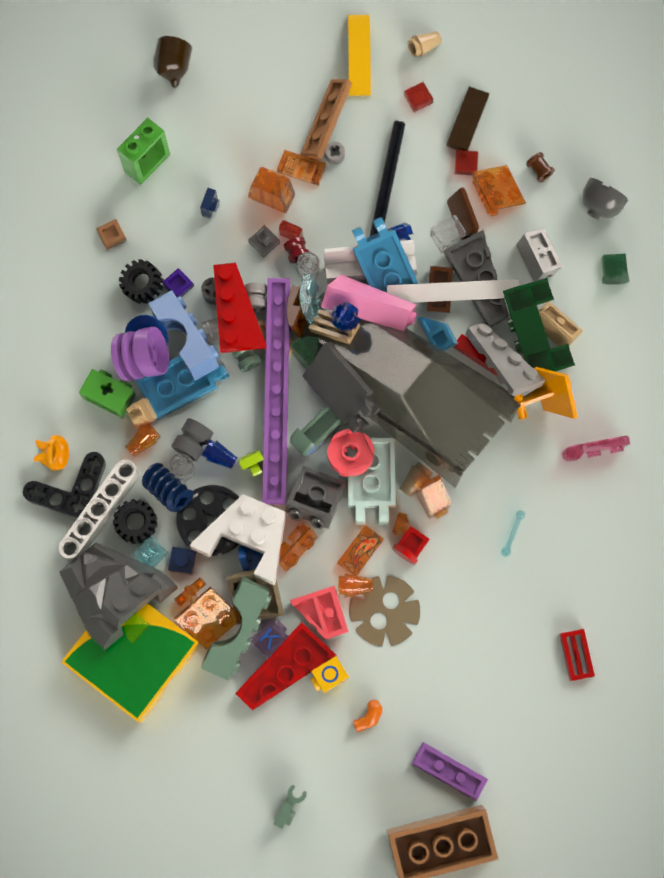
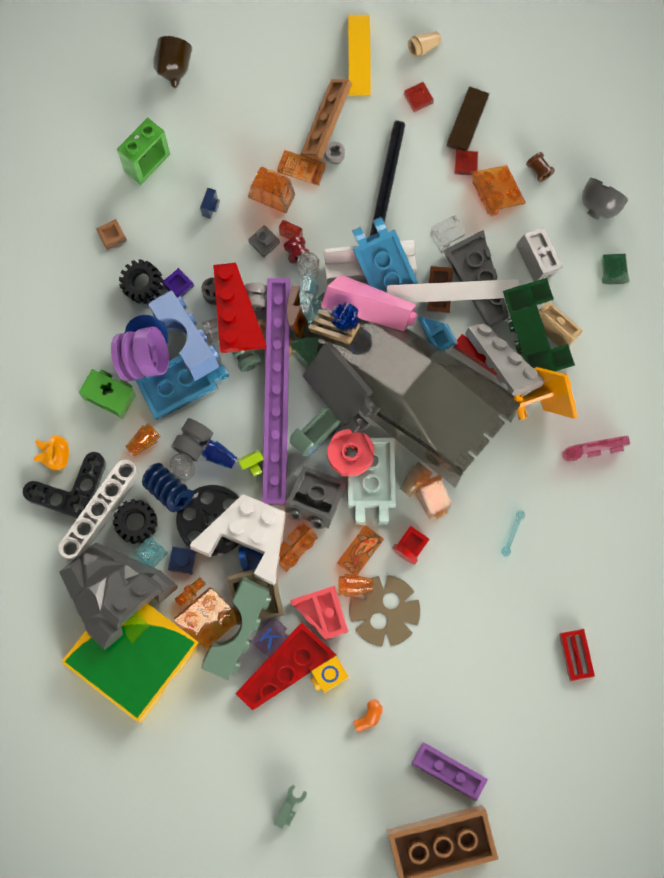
(141, 413): tan tile -> none
(401, 524): clear orange tile -> none
(402, 230): clear blue tile -> none
(461, 207): reddish brown slope -> none

